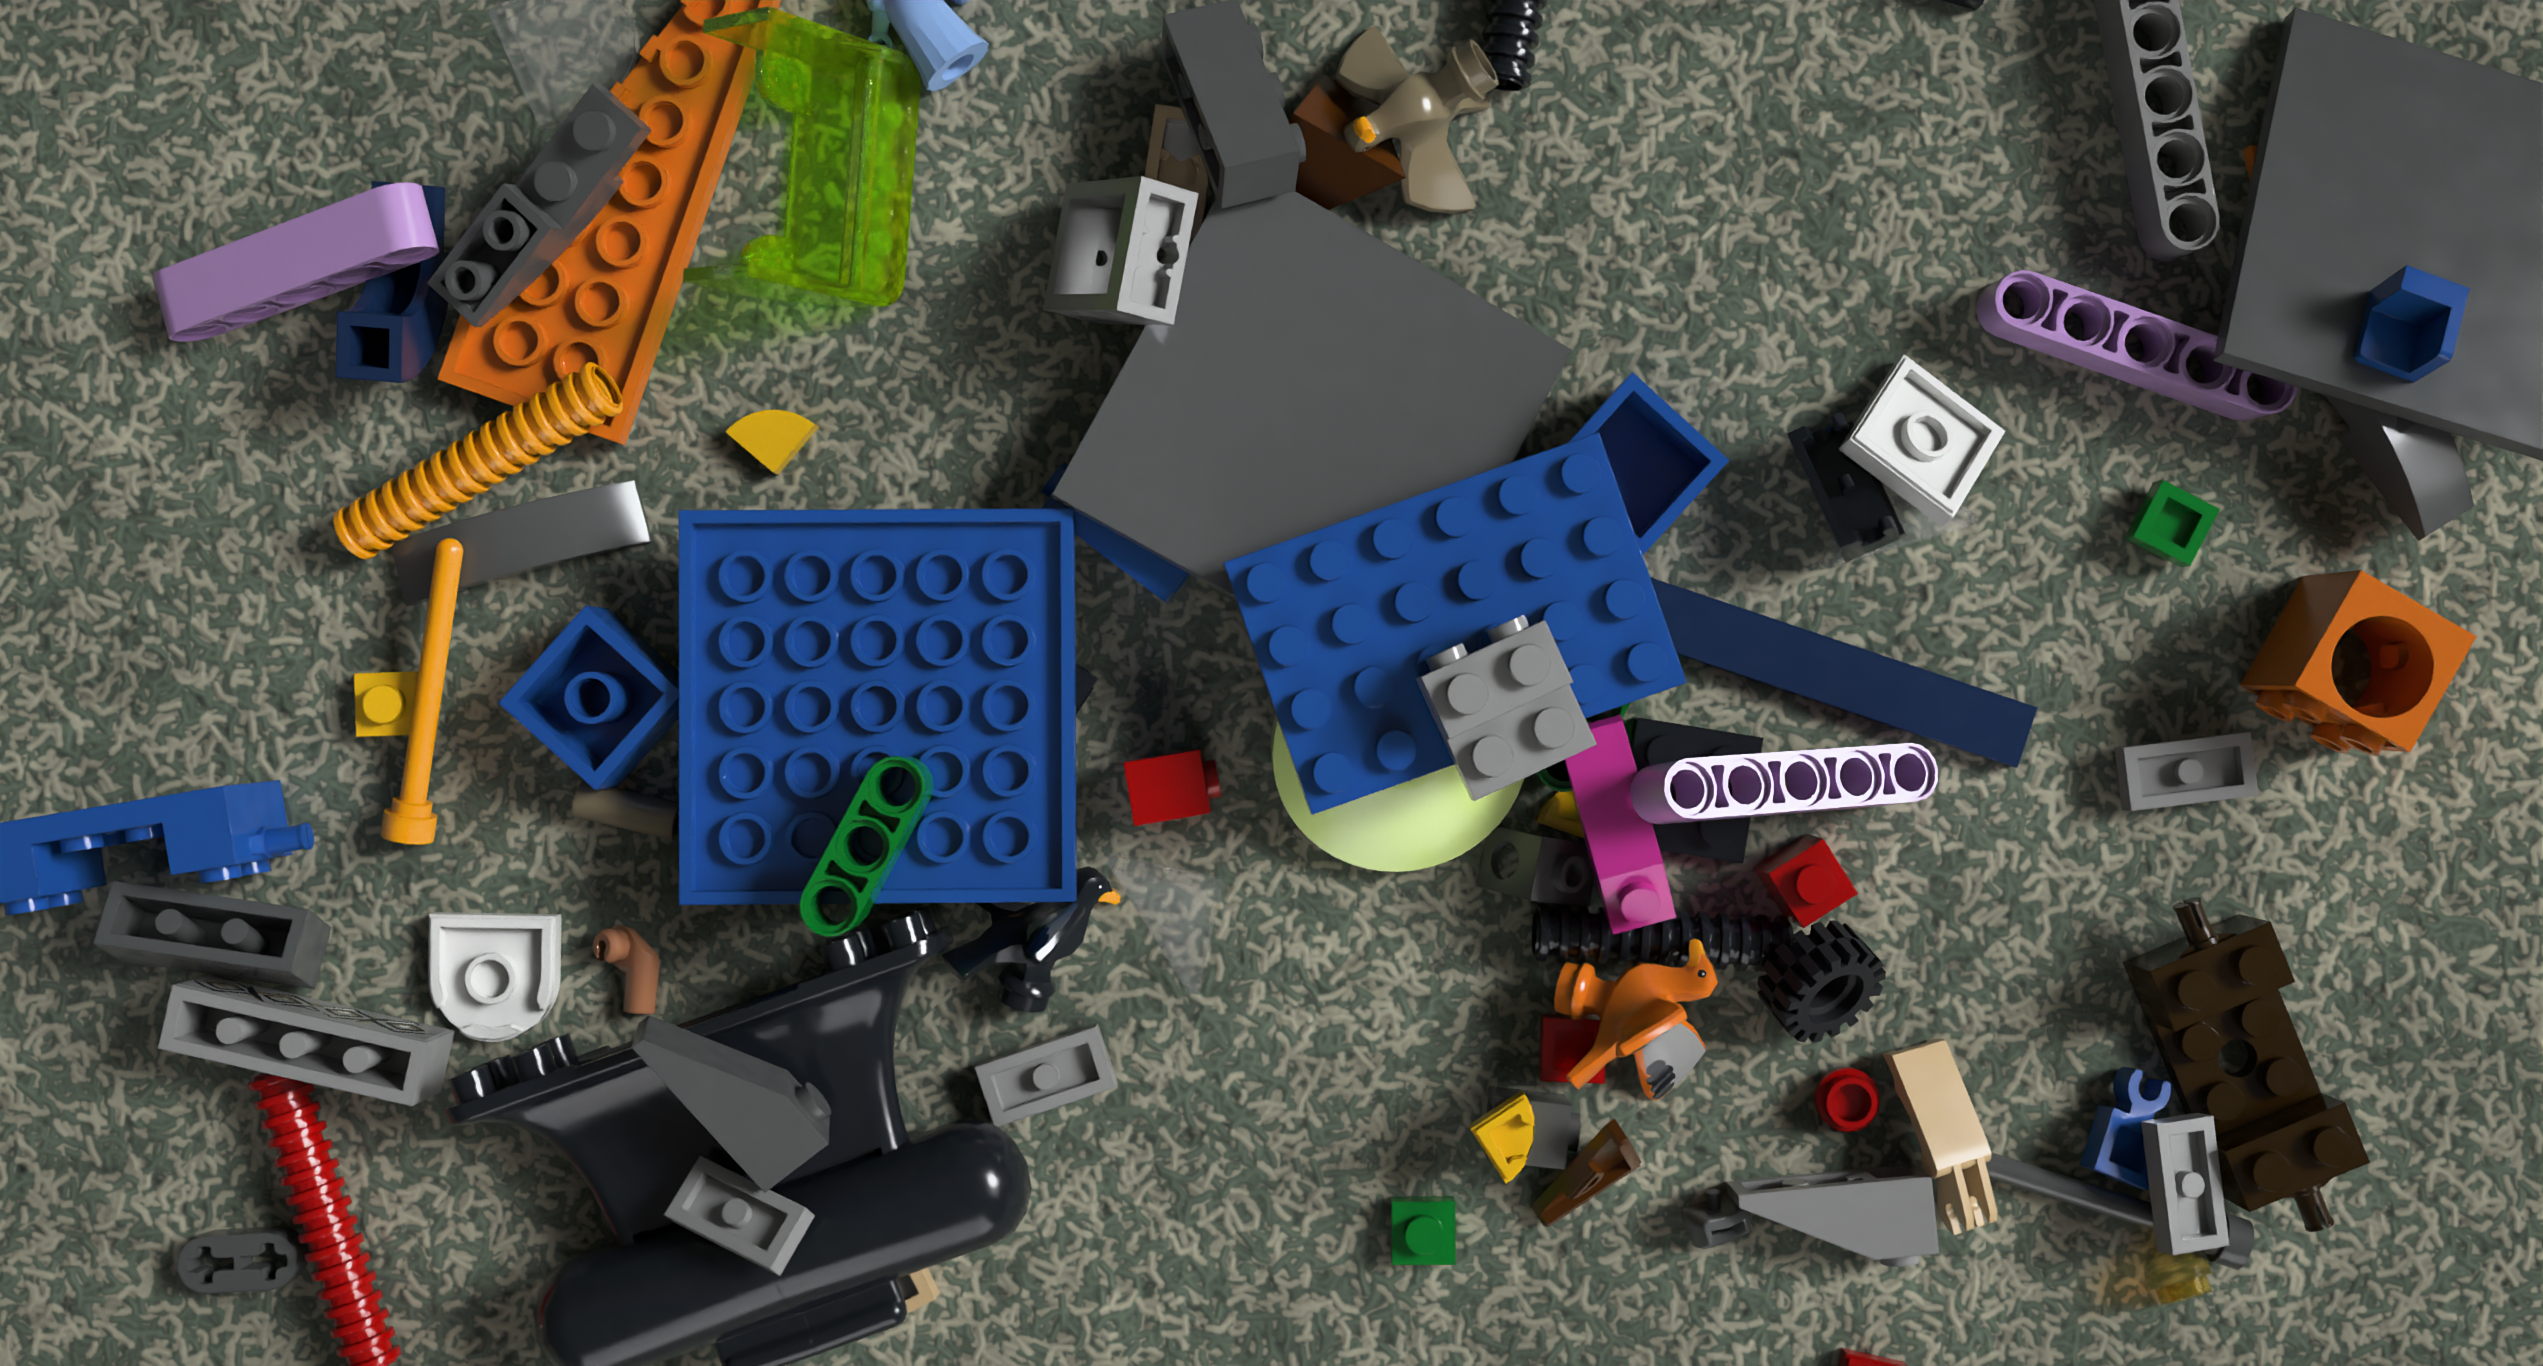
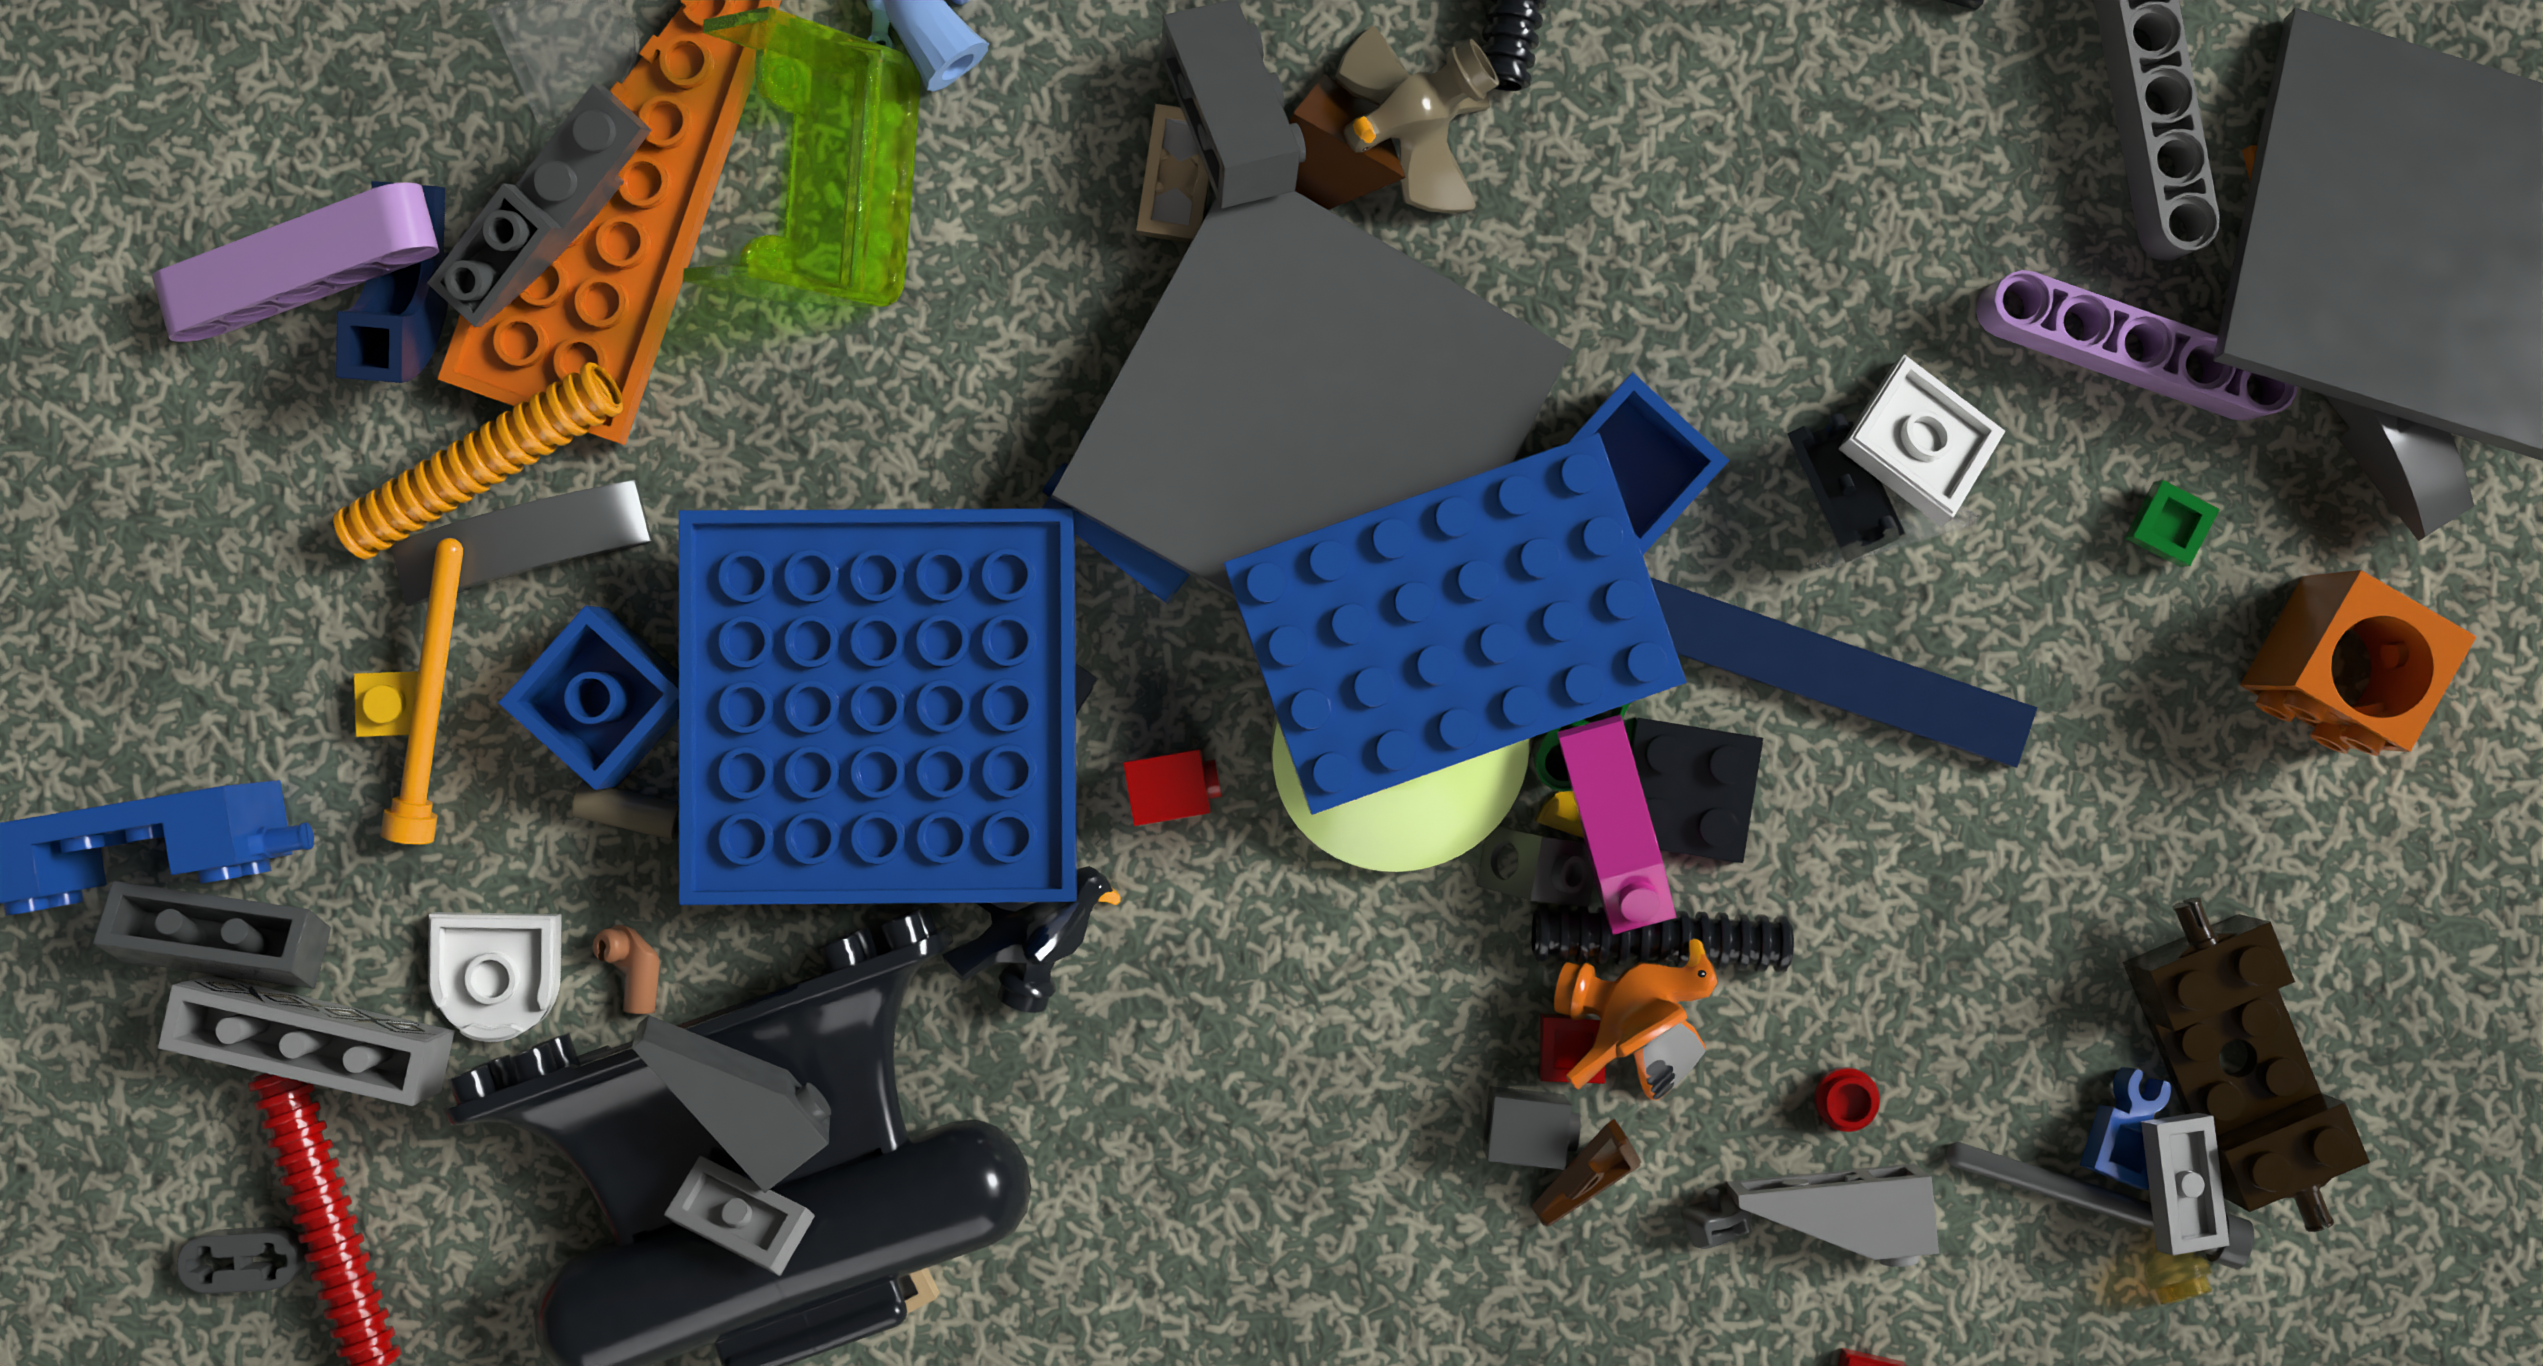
(772, 436): yellow tile -> none
(840, 864): green beam -> none
(1046, 1075): light grey plate -> none
(1128, 226): light grey window -> none
(1176, 908): clear tile -> none
(1423, 1230): green plate -> none
(1505, 706): light grey plate -> none
(1507, 1134): yellow tile -> none
(1805, 880): red brick -> none
(1821, 981): black tyre -> none
(1868, 779): lavender beam -> none
(1947, 1132): tan arm -> none
(2186, 771): light grey plate -> none
(2411, 324): blue panel -> none

